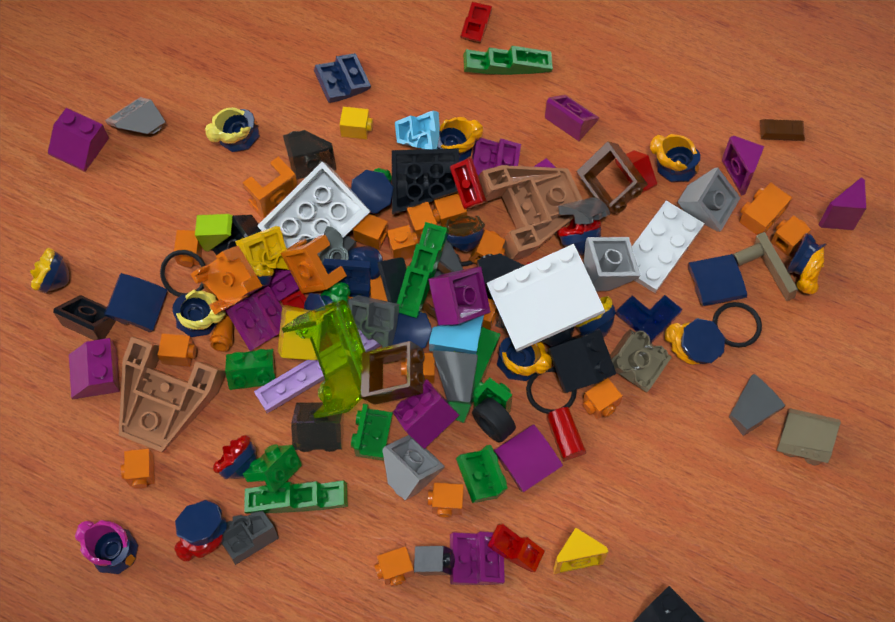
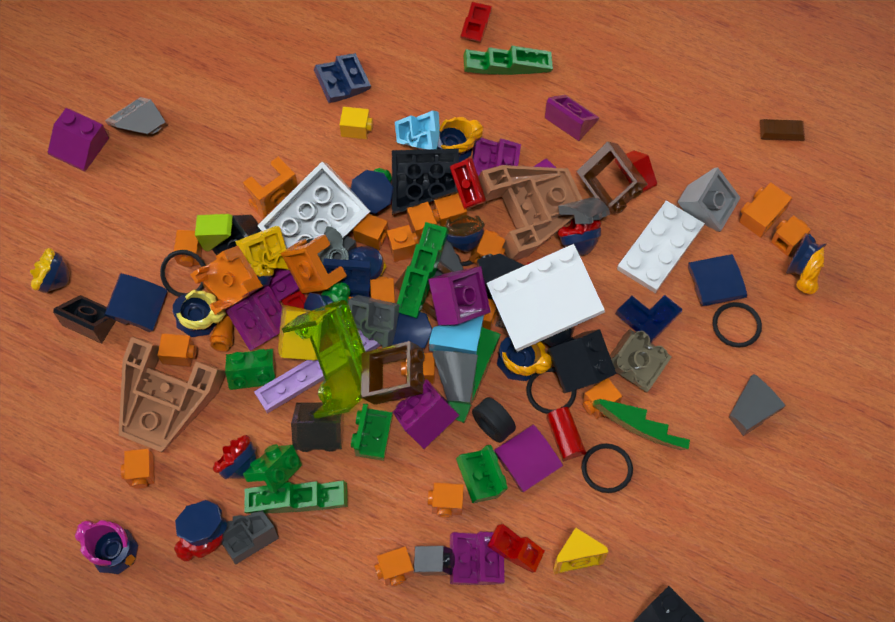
(94, 369): magenta slope -> none
(233, 128): piece -> none
(307, 151): clear smoke slope -> none
(392, 276): black slope -> none
(409, 467): light grey slope -> none
(496, 391): green bracket -> none
(591, 483): none -> black tyre
(603, 321): dark blue hair -> none
(610, 262): light grey slope -> none
(635, 421): none -> green slope
(675, 157): piece -> none
(696, 341): dark blue piece -> none
(741, 161): magenta slope -> none
(764, 249): dark tan piece -> none
(808, 436): dark tan slope -> none
(846, 209): magenta slope -> none

